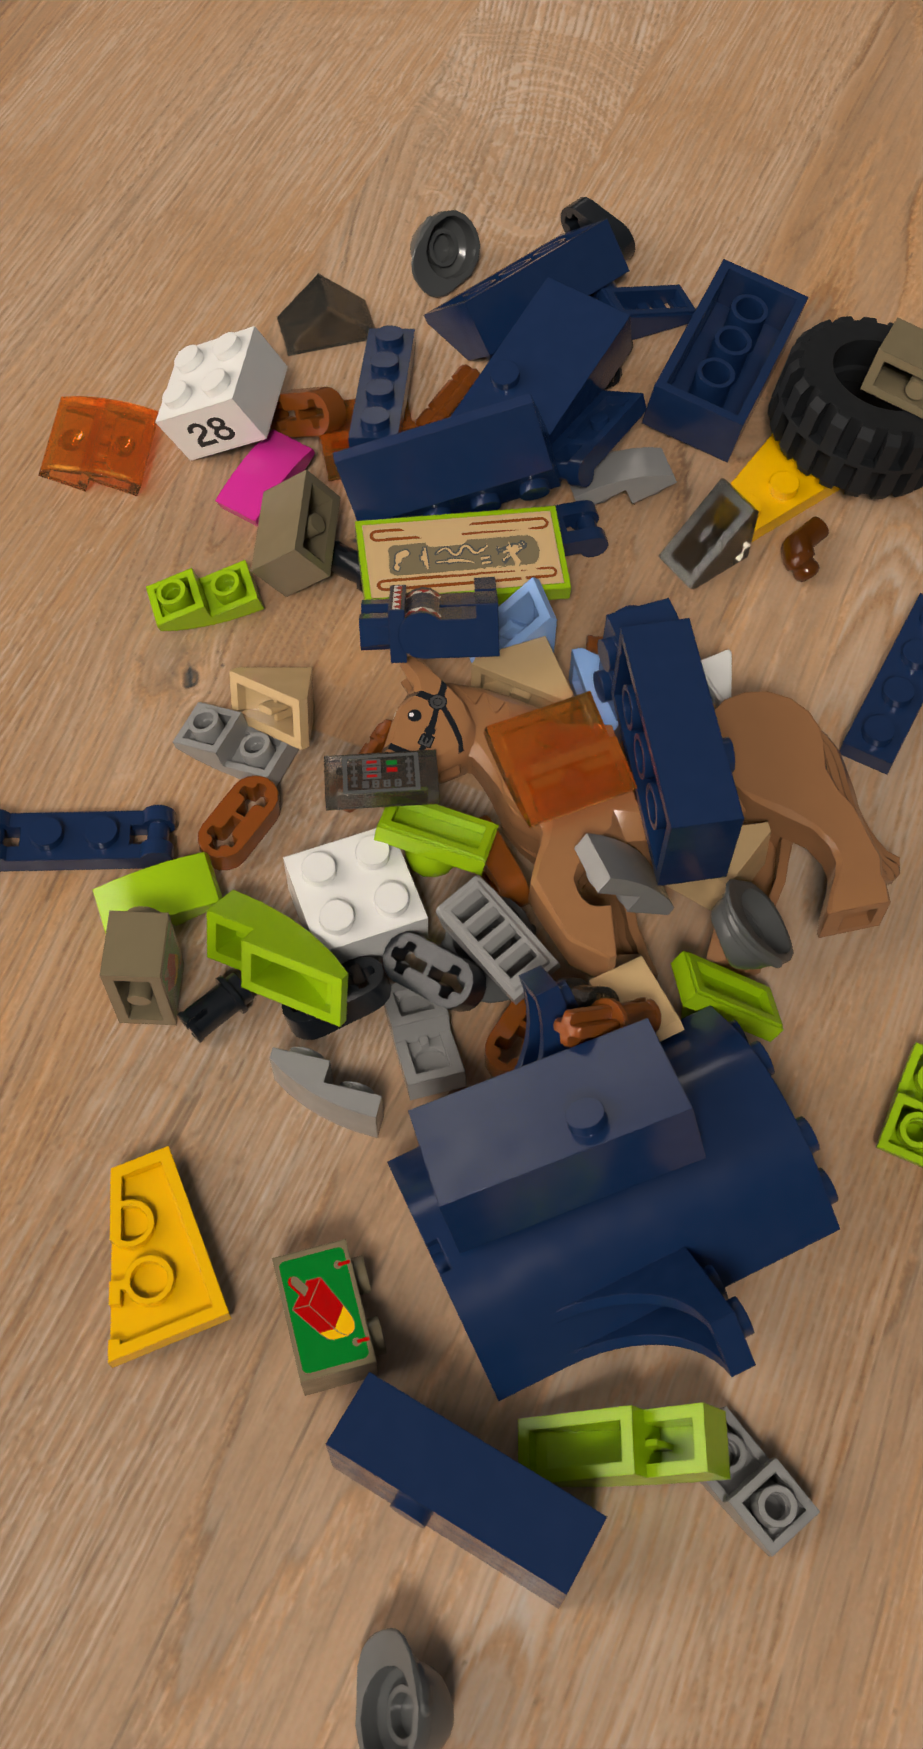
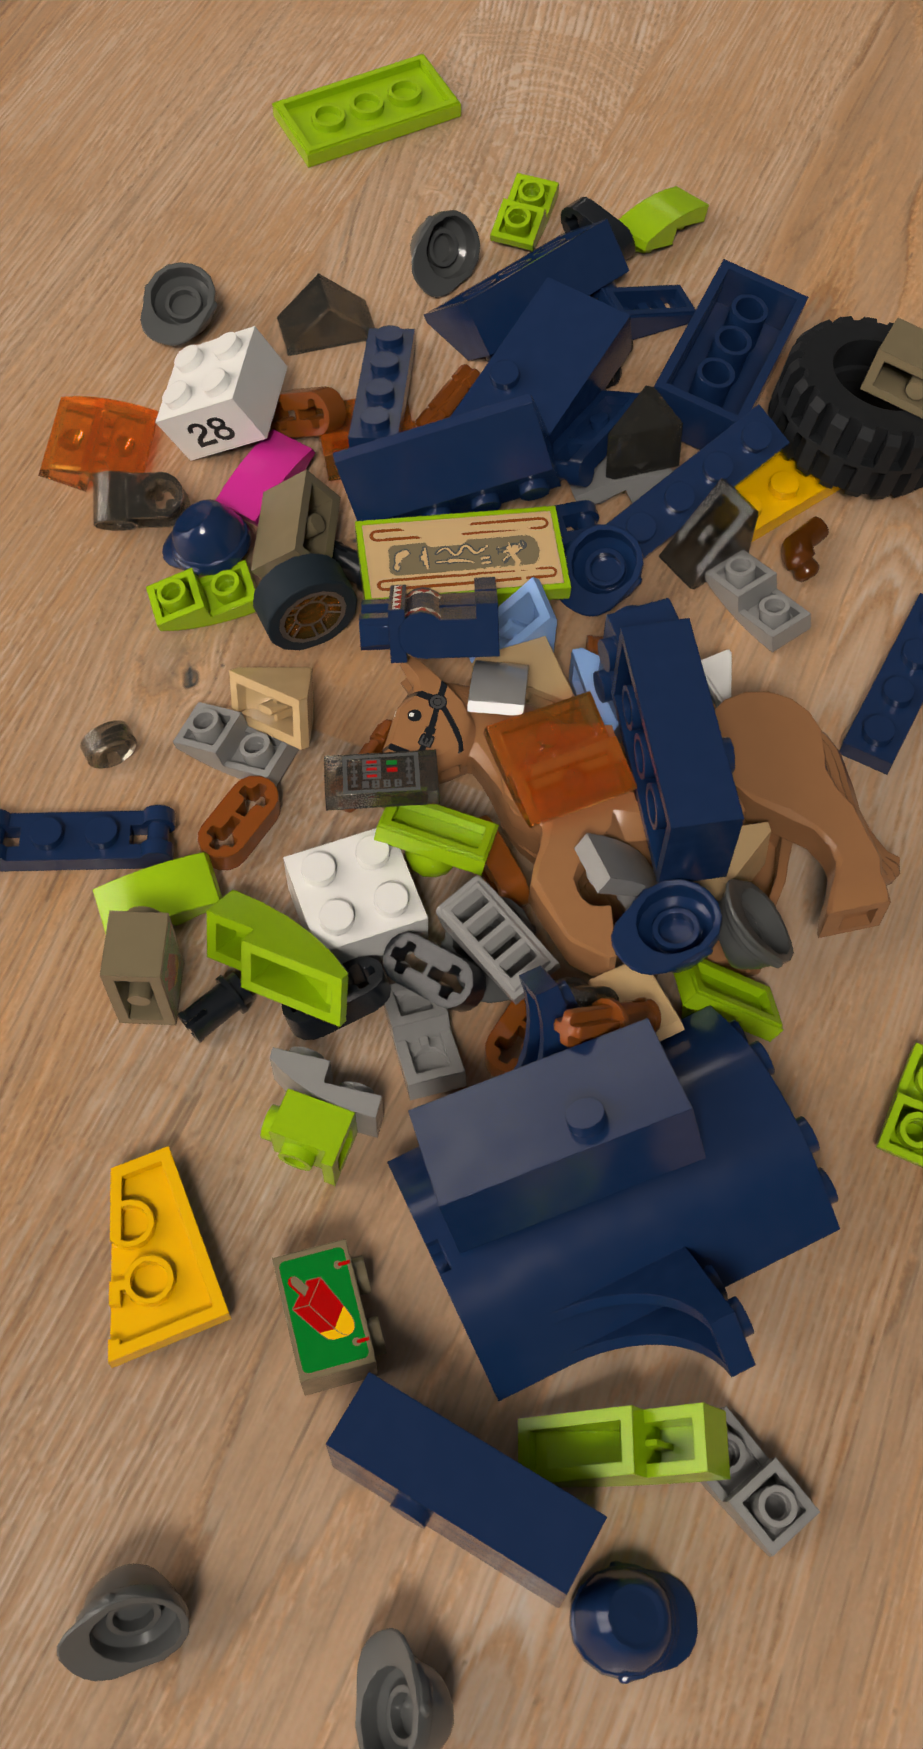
(108, 744): none -> clear smoke tile
(125, 1625): none -> dark grey hat
(129, 500): none -> clear smoke piece
(178, 304): none -> dark grey hat
(207, 539): none -> dark blue hat
(304, 601): none -> black wheel
(311, 1133): none -> lime brick
(366, 110): none -> lime tile
(498, 688): none -> light grey slope
(525, 212): none -> lime slope
(602, 569): none -> dark blue hat
(632, 1622): none -> dark blue hat
(644, 437): none -> clear smoke slope
(661, 215): none -> lime slope
(668, 928): none -> dark blue hat
(672, 501): none -> dark blue plate
(752, 597): none -> light grey slope

